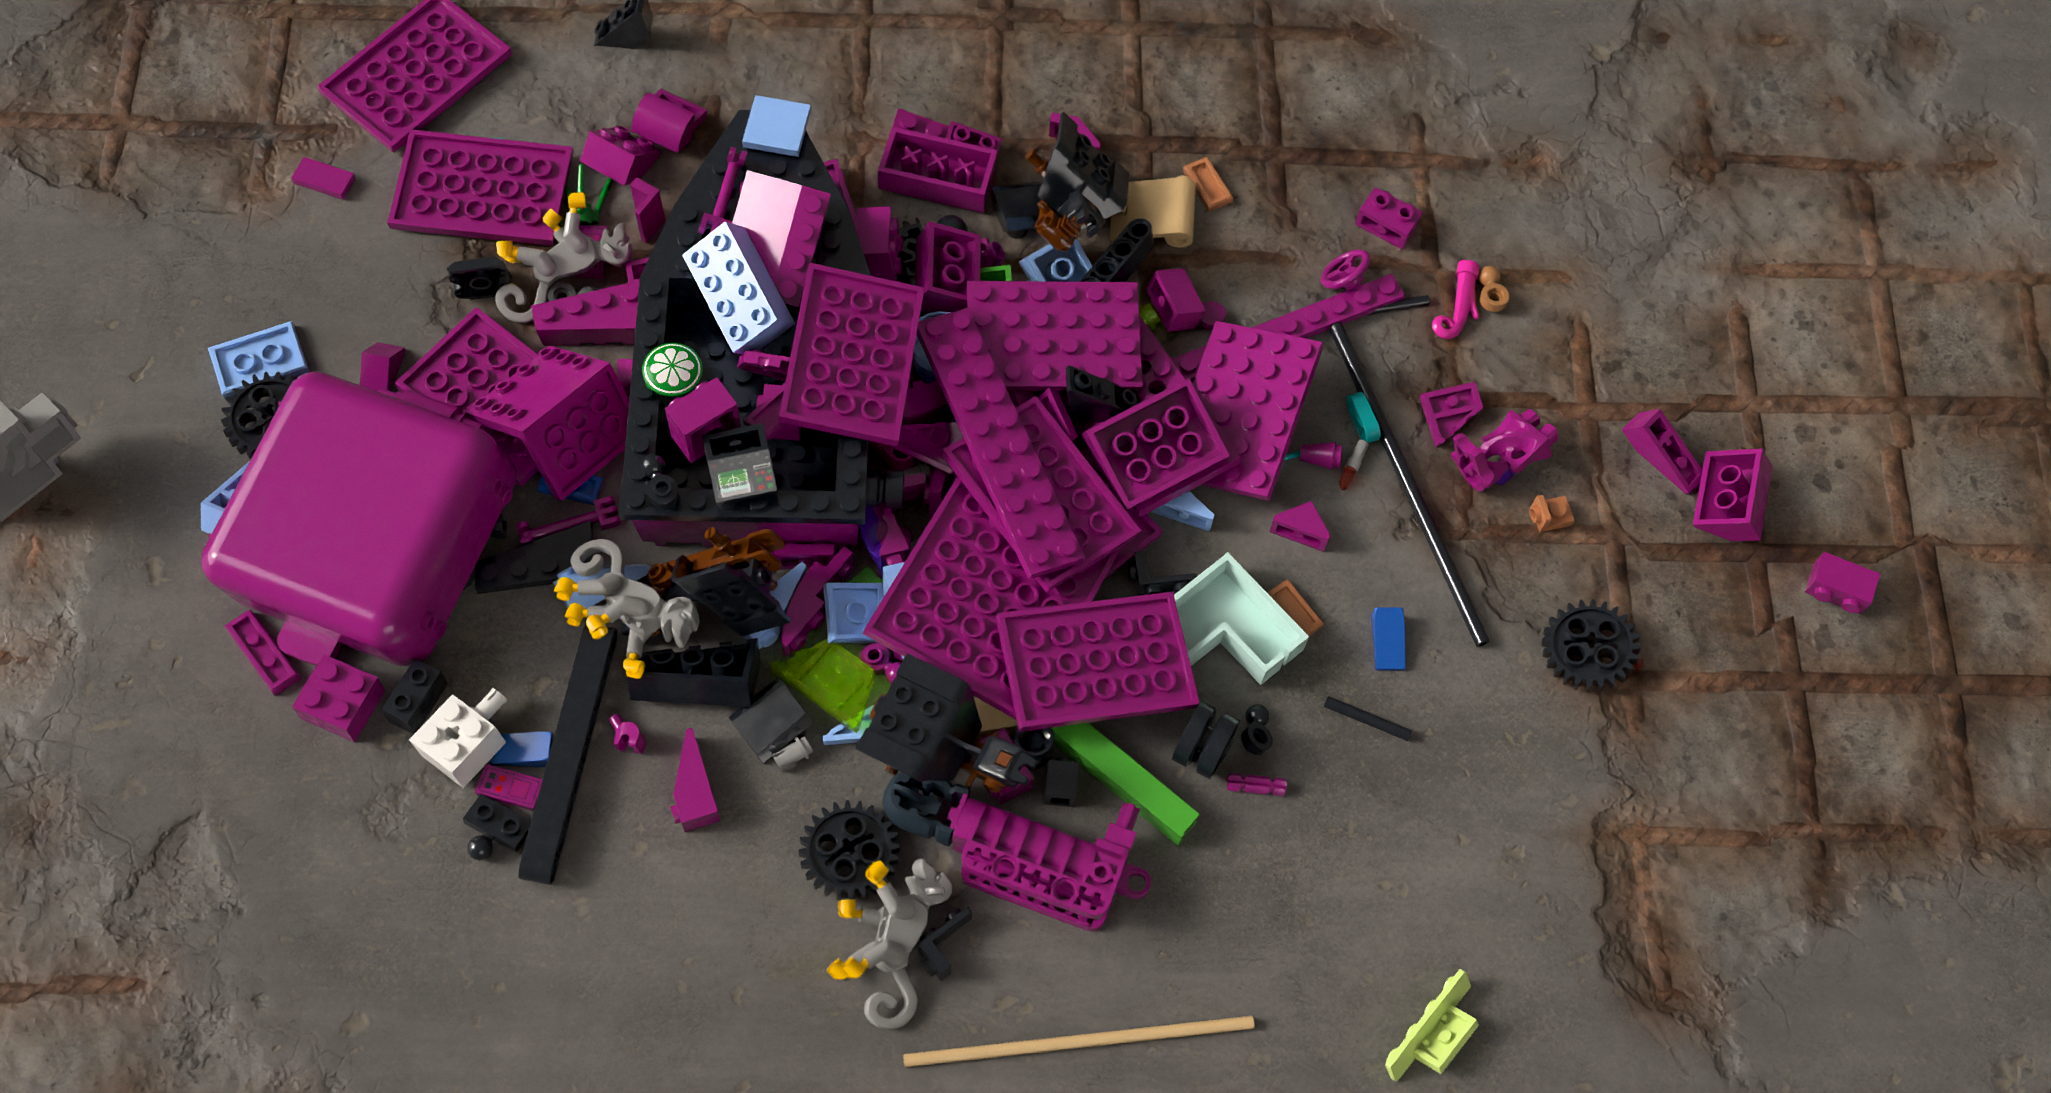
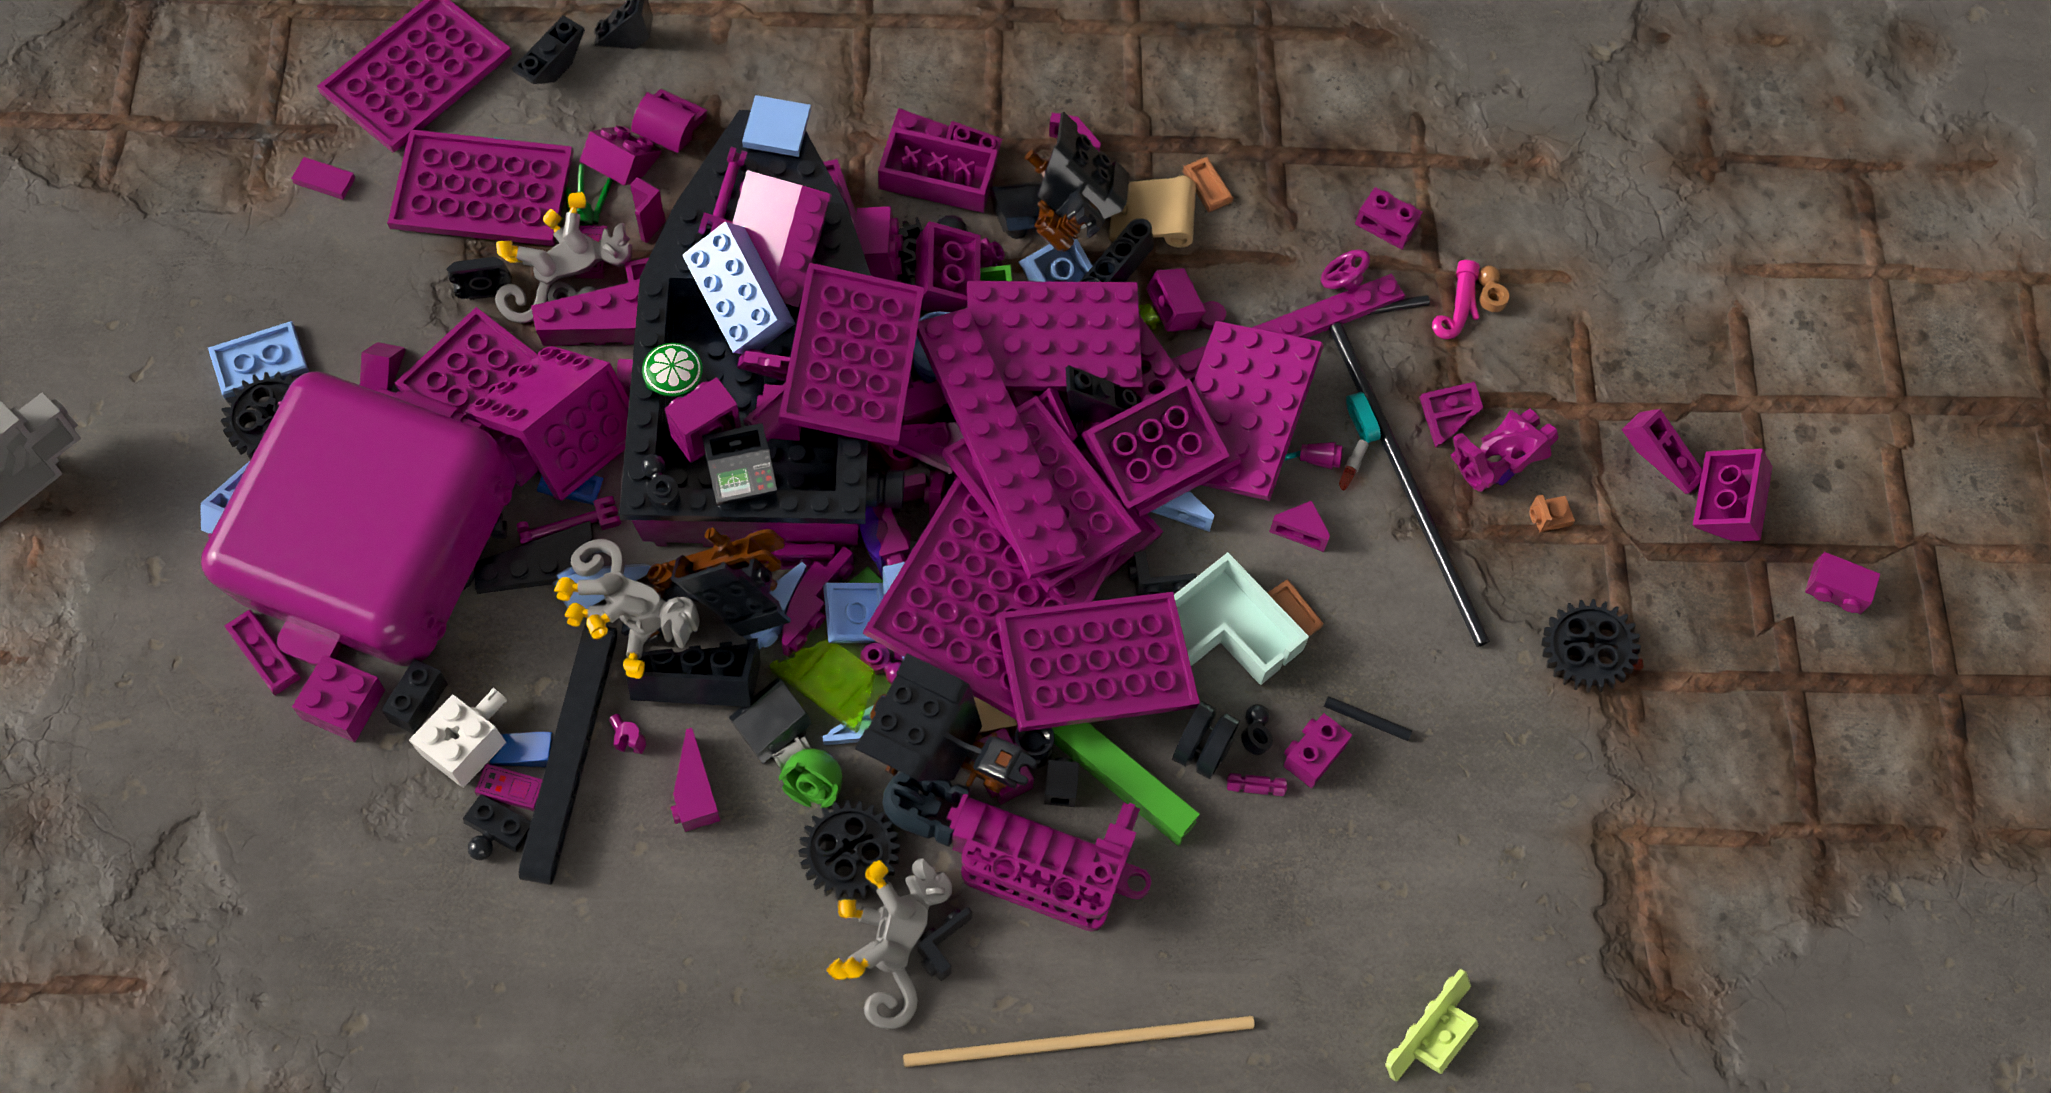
(551, 53): none -> black slope
(812, 777): none -> bright green cylinder
(1316, 750): none -> magenta brick
(1388, 638): blue slope -> none

